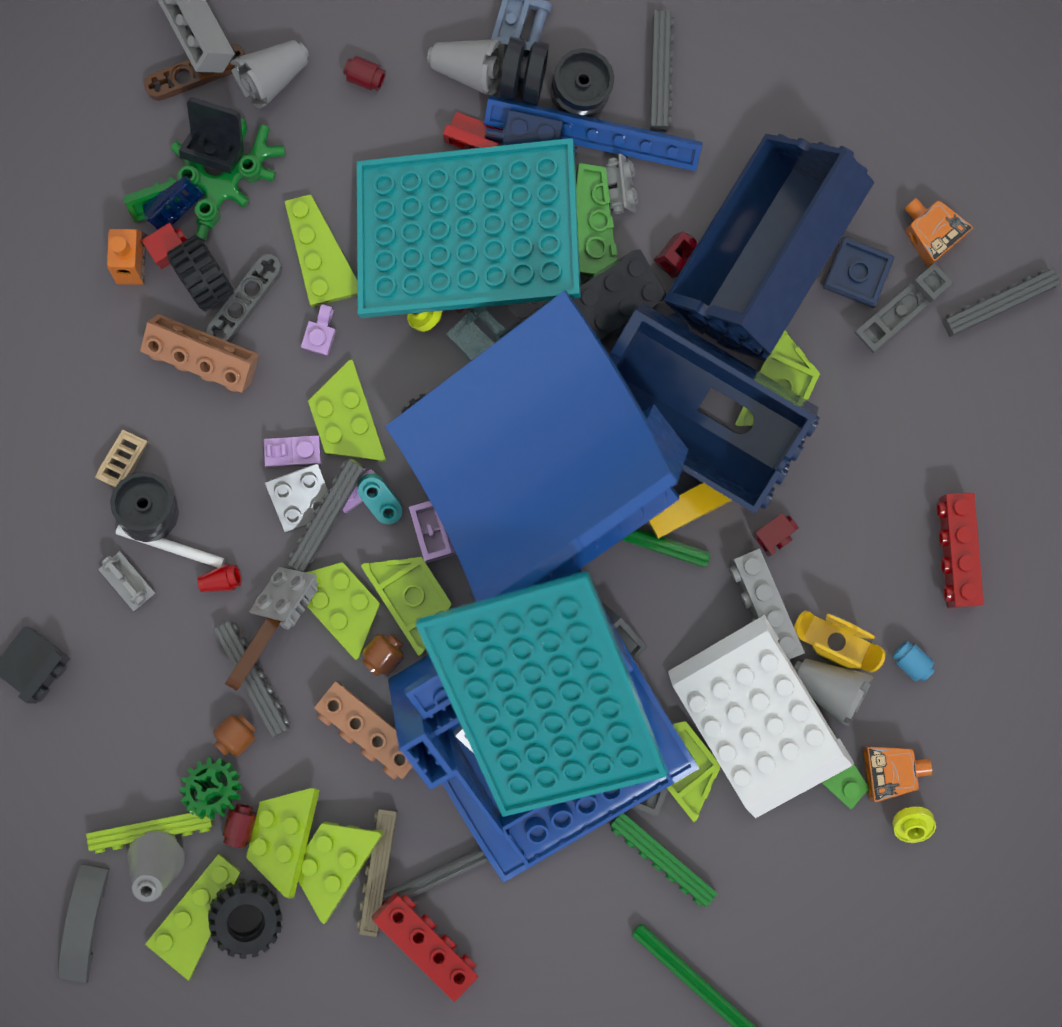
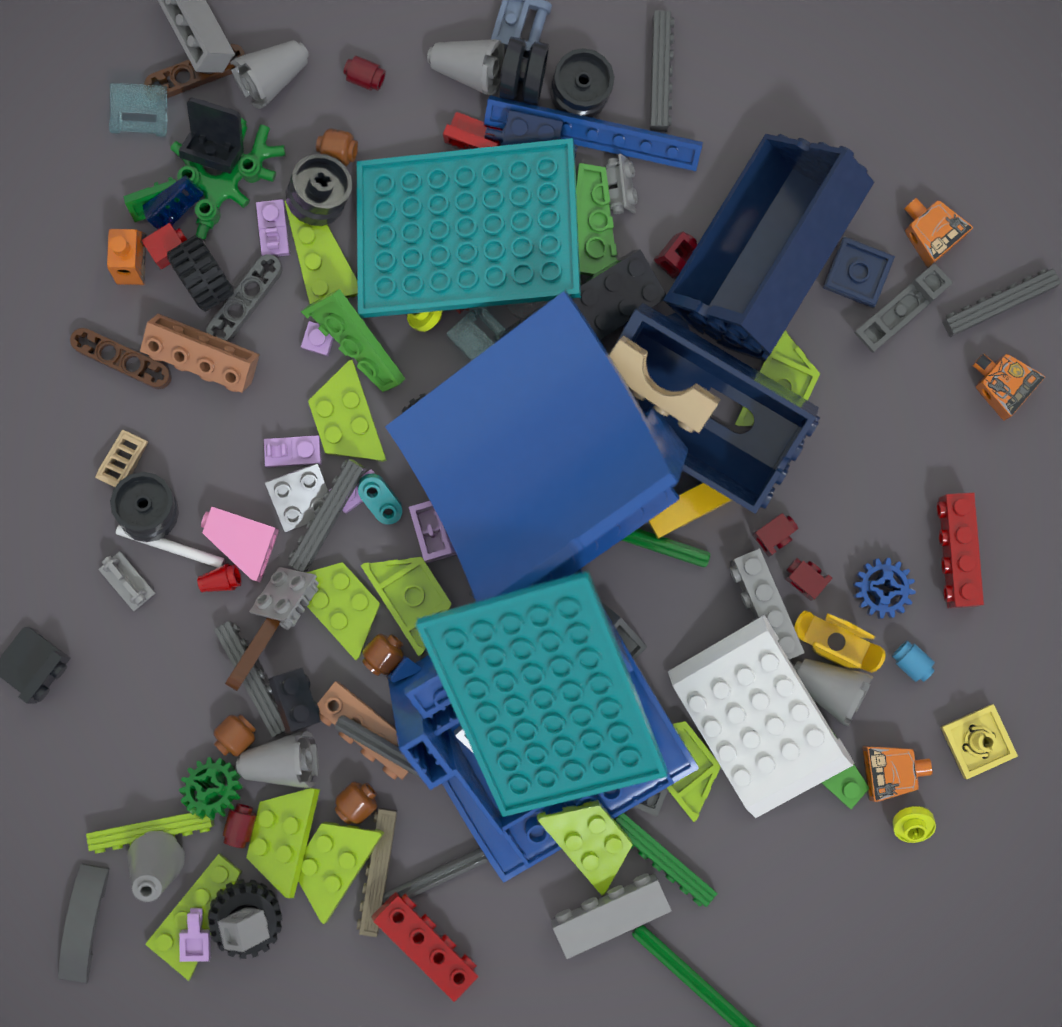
(120, 359): none -> reddish brown beam
(141, 100): none -> clear light blue plate
(195, 941): none -> lavender plate
(241, 540): none -> bright pink slope
(243, 929): none -> light grey brick
(273, 228): none -> lavender plate
(282, 761): none -> light grey cone
(294, 700): none -> black bracket
(318, 189): none -> black wheel
(338, 145): none -> dark orange head
(356, 340): none -> bright green wing
(356, 803): none -> dark orange head
(373, 742): none -> dark grey axle
(403, 670): none -> blue slope
(589, 840): none -> lime wing
(610, 915): none -> light grey brick
(689, 406): none -> tan arch
(807, 578): none -> dark red brick
(882, 601): none -> blue gear
(980, 741): none -> light yellow plate
(1006, 383): none -> torso

